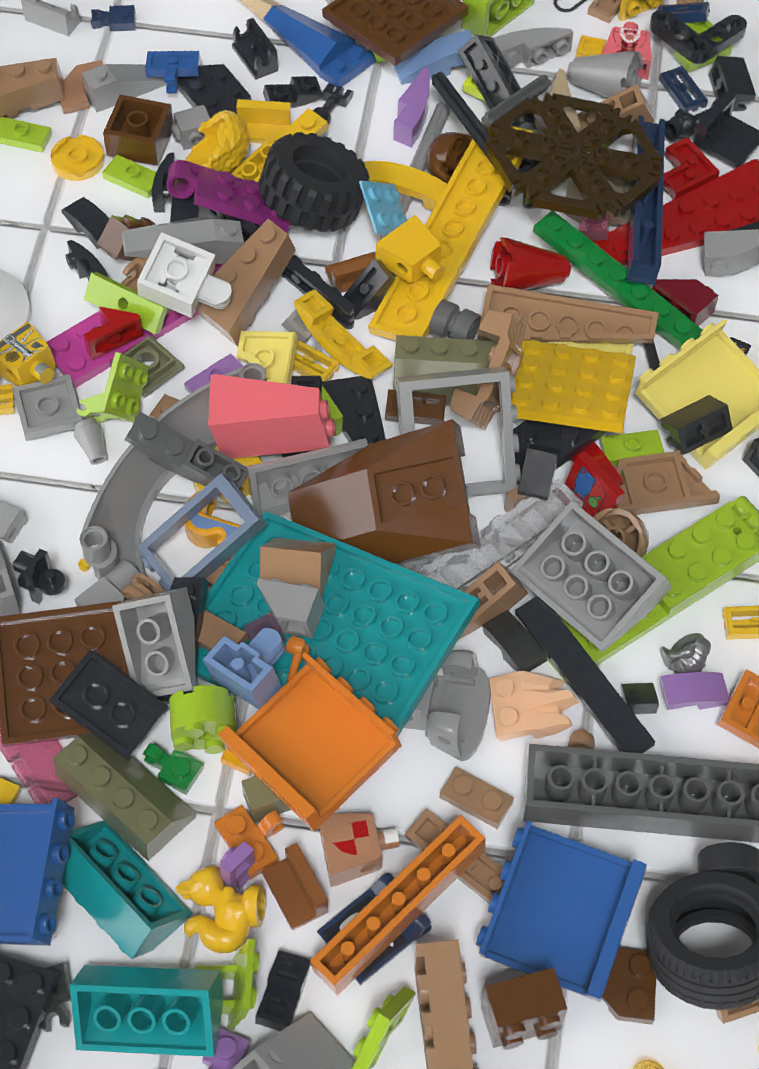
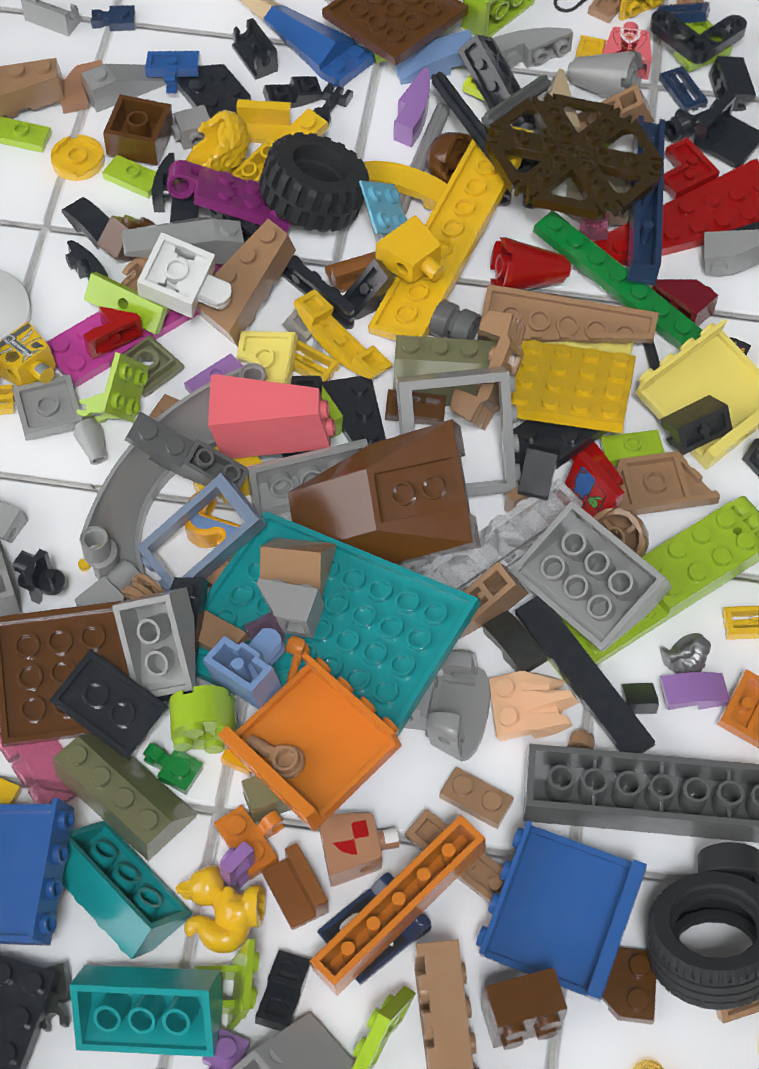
(285, 760): none -> medium nougat plate

